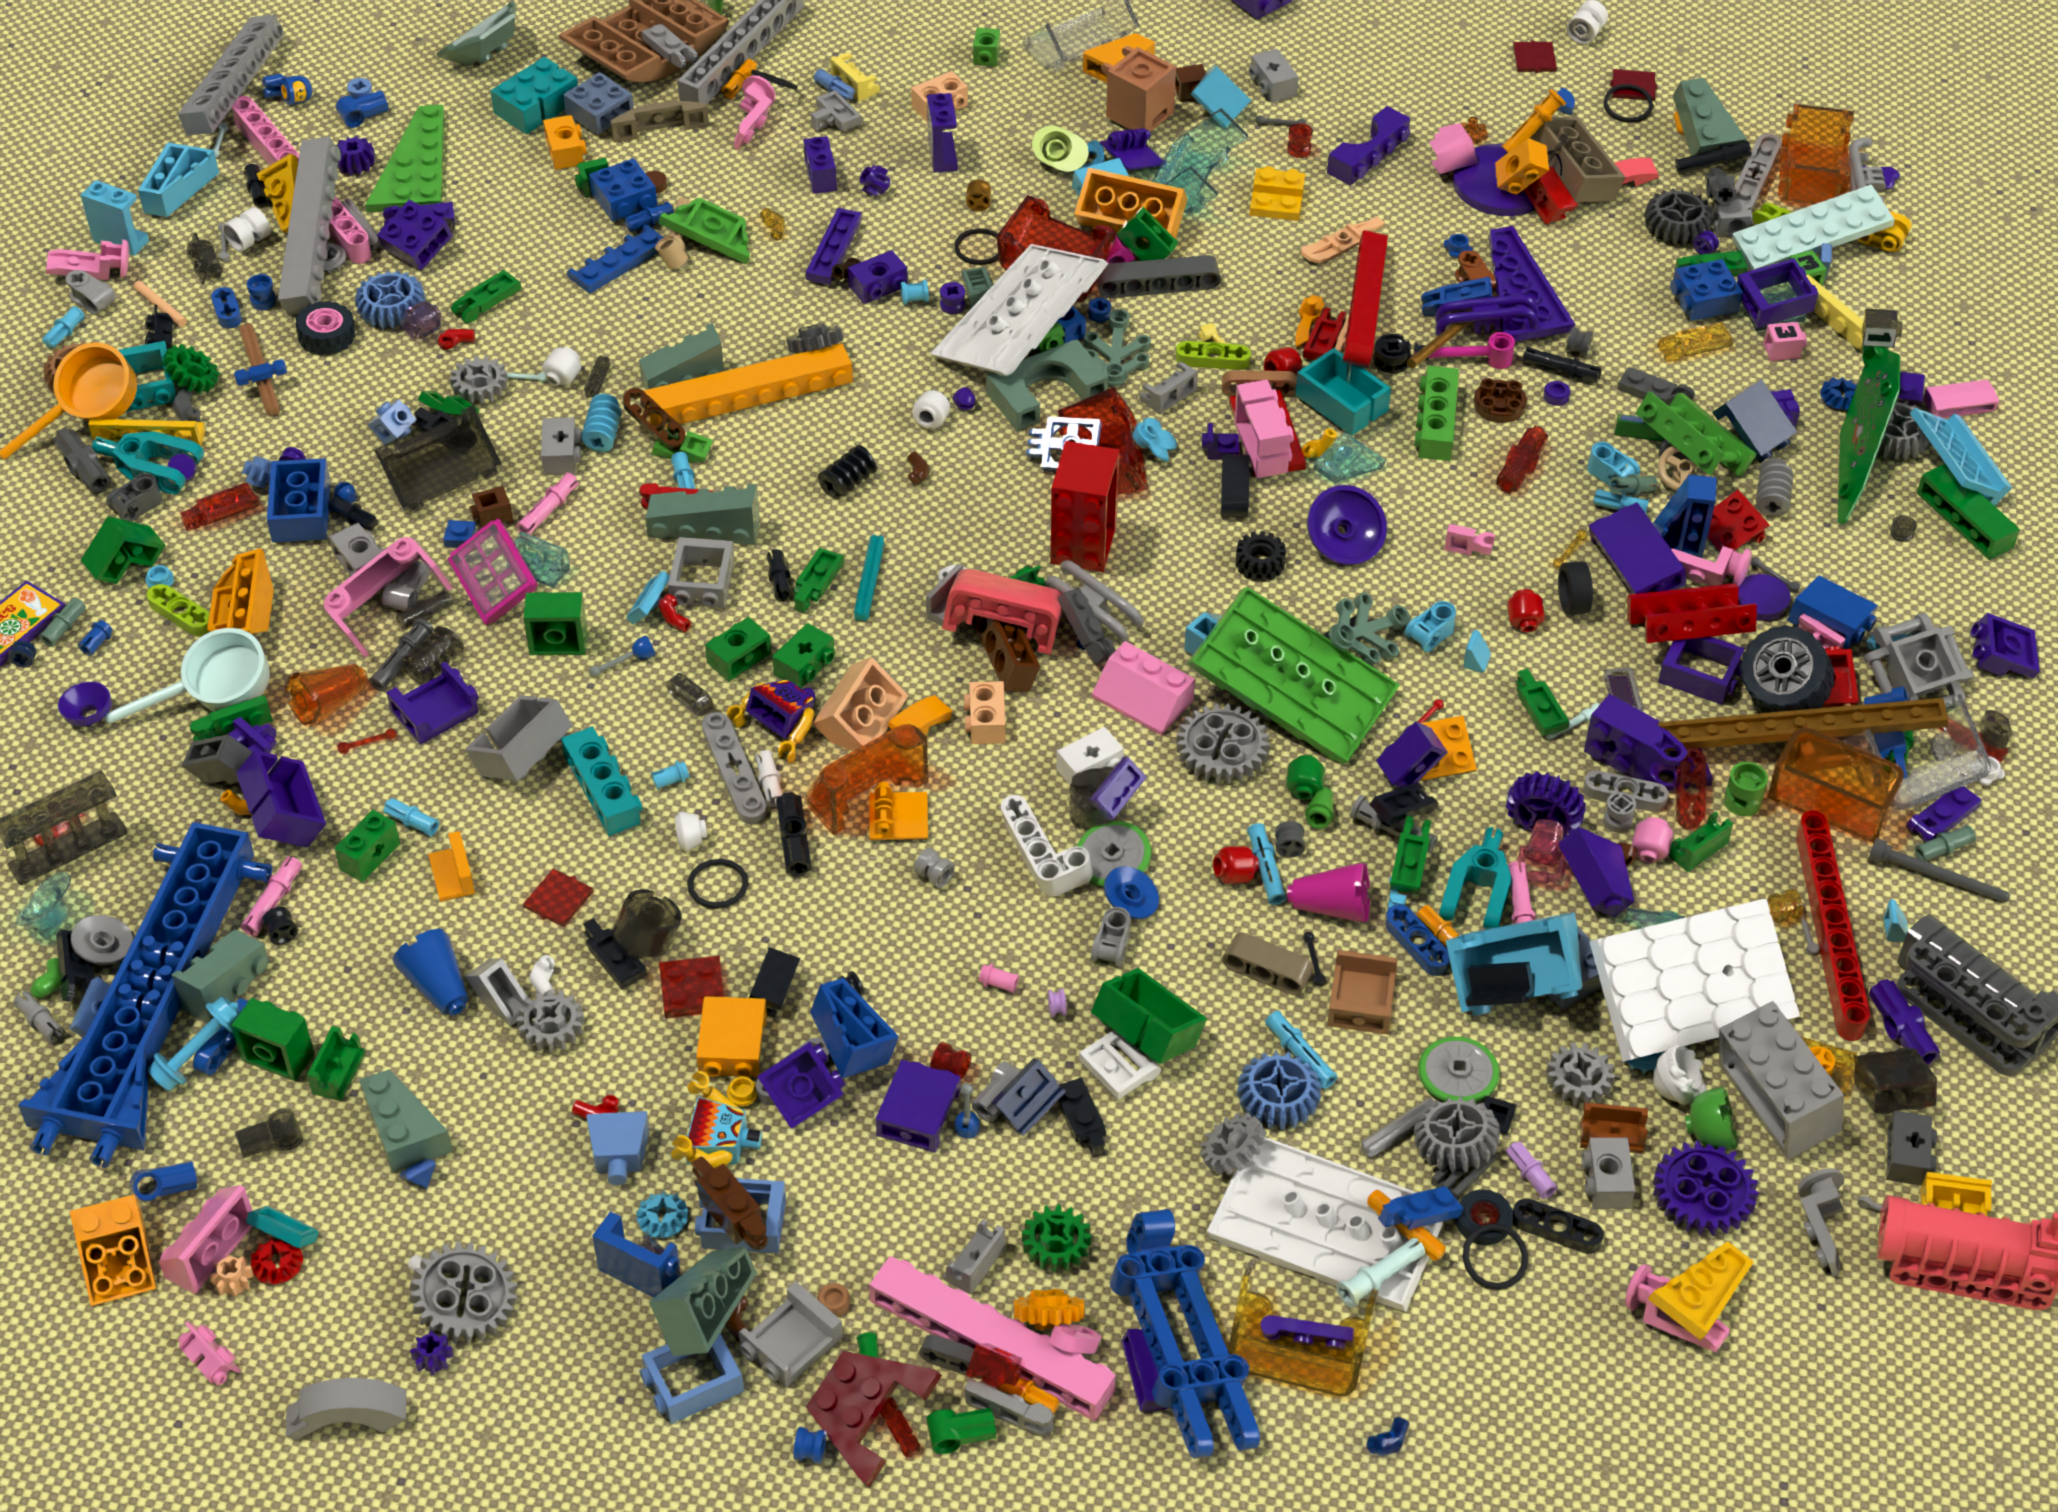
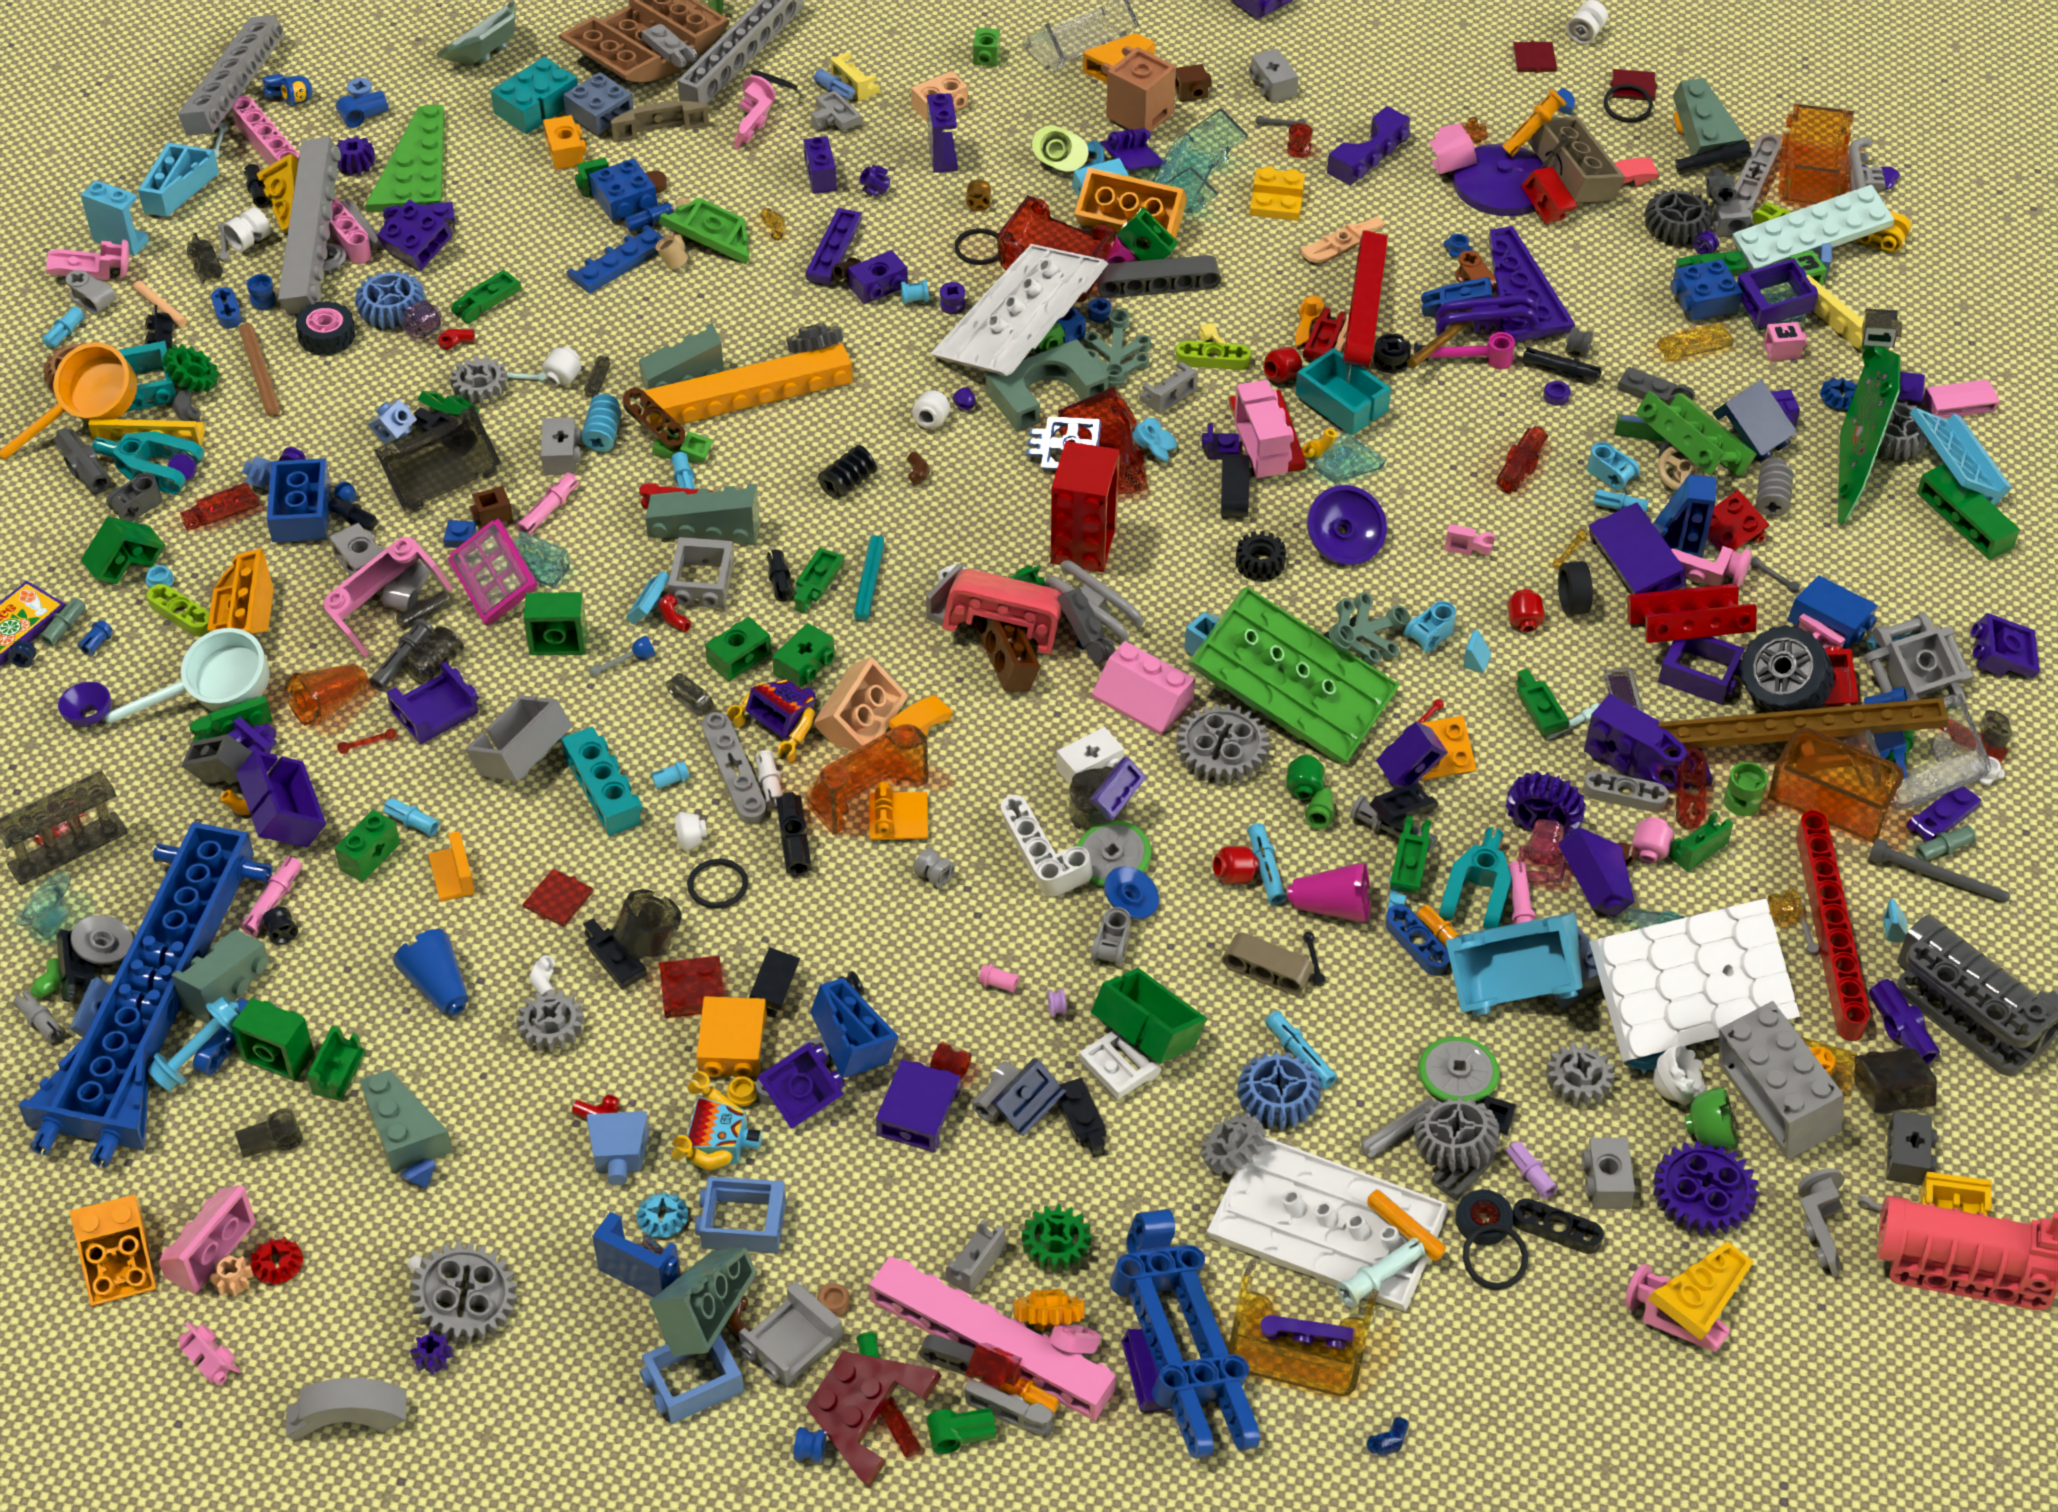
(167, 1180): blue piece -> none
(260, 372): blue axle -> none
(282, 1226): teal tile -> none
(498, 989): light grey slope -> none
(729, 1204): reddish brown hinge -> none
(737, 78): light orange axle -> none
(967, 1117): hinge -> none
(976, 283): sand green slope -> none
(986, 712): light nougat brick -> none
(1219, 92): medium azure slope -> none
(1275, 377): medium nougat beam -> none
(1289, 839): dark grey wheel -> none
(1362, 992): medium nougat panel -> none
(1421, 1209): blue hinge -> none
(1437, 413): bright green brick -> none
(1499, 983): black panel -> none
(1500, 400): reddish brown tile -> none
(1522, 166): light orange brick -> none
(1614, 1122): dark orange hinge -> none
(1619, 812): light grey wheel -> none
(1633, 484): sand green pin -> none
(1767, 593): dark purple tile -> none
(1903, 528): clear smoke bush -> none

